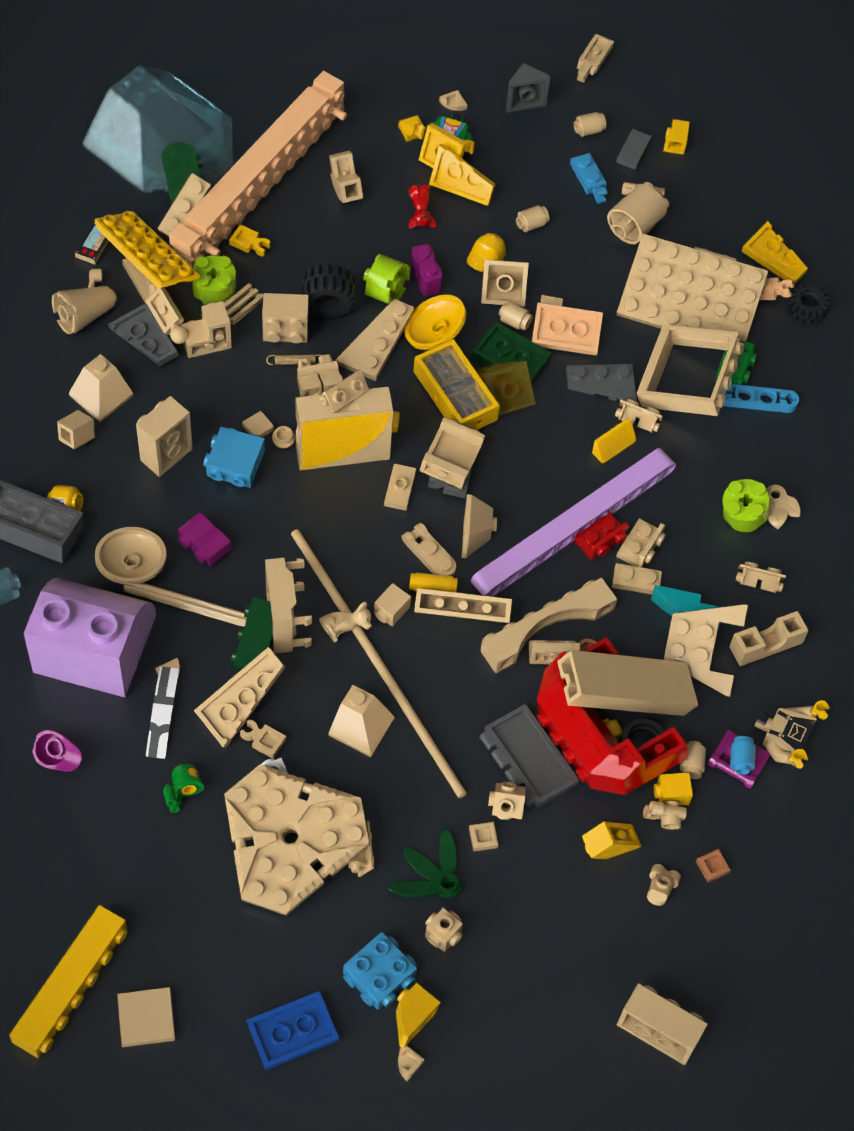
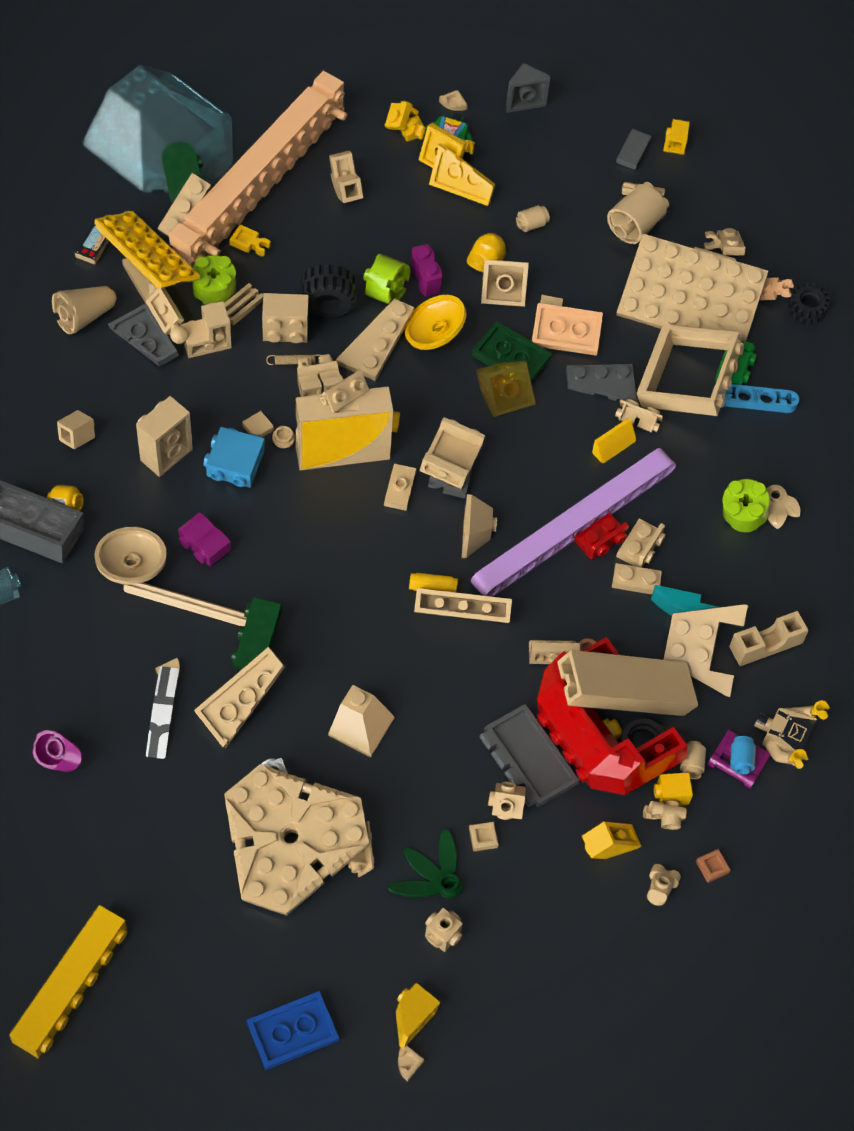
(88, 635): lavender brick -> none
(95, 275): tan hand -> none
(100, 388): tan slope -> none
(146, 1017): tan tile -> none
(185, 783): green piece -> none
(266, 740): tan plate -> none
(281, 594): tan piece -> none
(342, 622): tan animal -> none
(380, 971): dark azure brick -> none
(381, 667): tan piece -> none
(392, 605): tan brick -> none
(399, 115): none -> yellow bracket
(420, 197): red animal -> none
(429, 551): tan plate -> none
(456, 386): brick -> none
(515, 316): tan brick -> none
(588, 603): tan arch -> none
(589, 176): dark azure plate -> none
(590, 124): tan brick -> none
(593, 56): tan hinge -> none
(662, 1023): tan brick -> none
(727, 240): none -> tan plate
(751, 574): tan hinge -> none
(773, 254): yellow wing -> none

